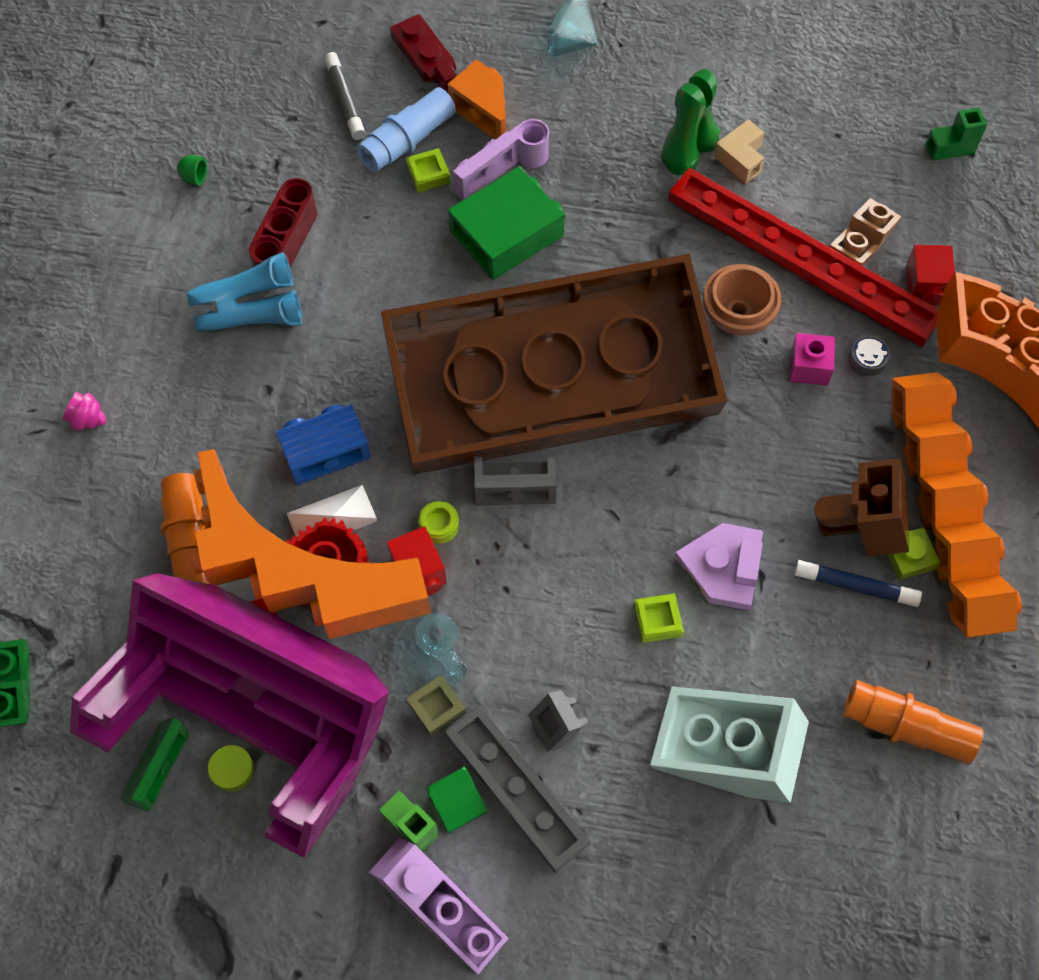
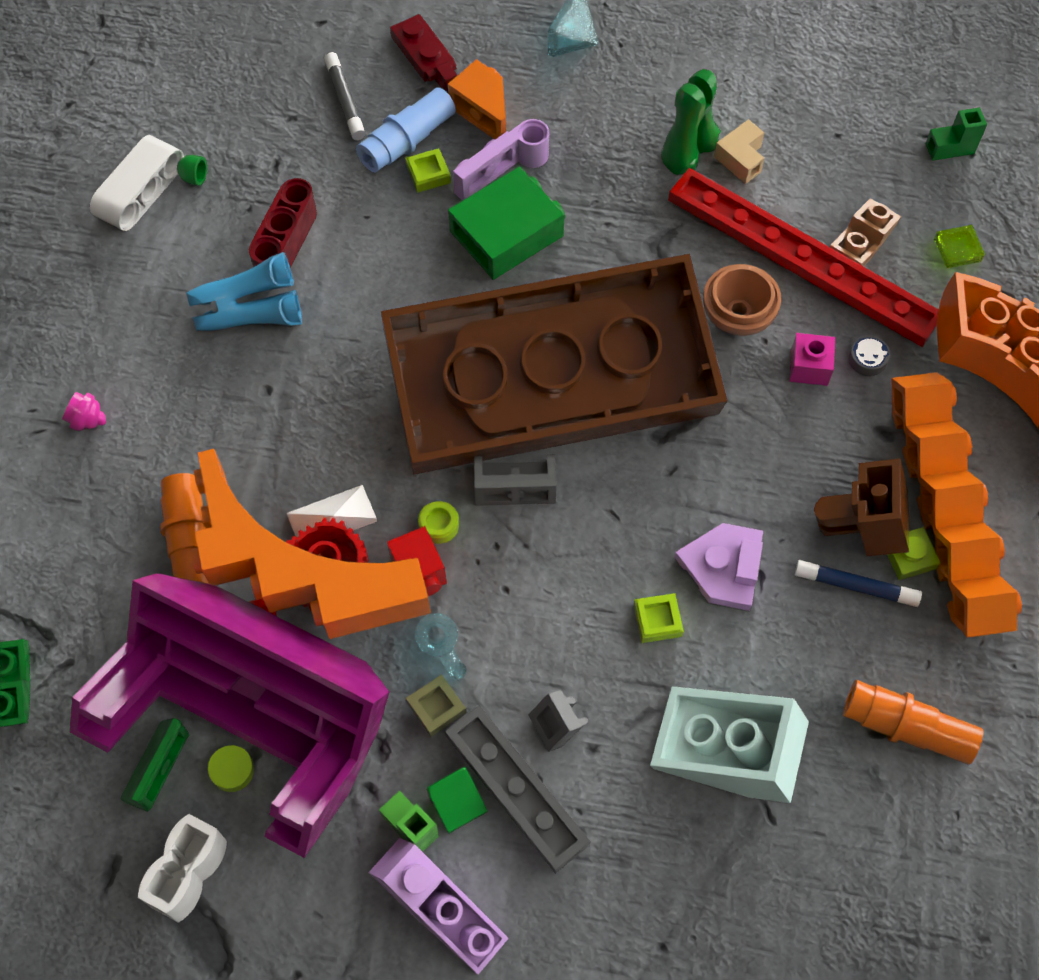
(136, 183): none -> white beam
(177, 878): none -> white brick
(323, 443): blue brick -> none
(929, 271): red brick -> none
(959, 246): none -> clear neon green tile

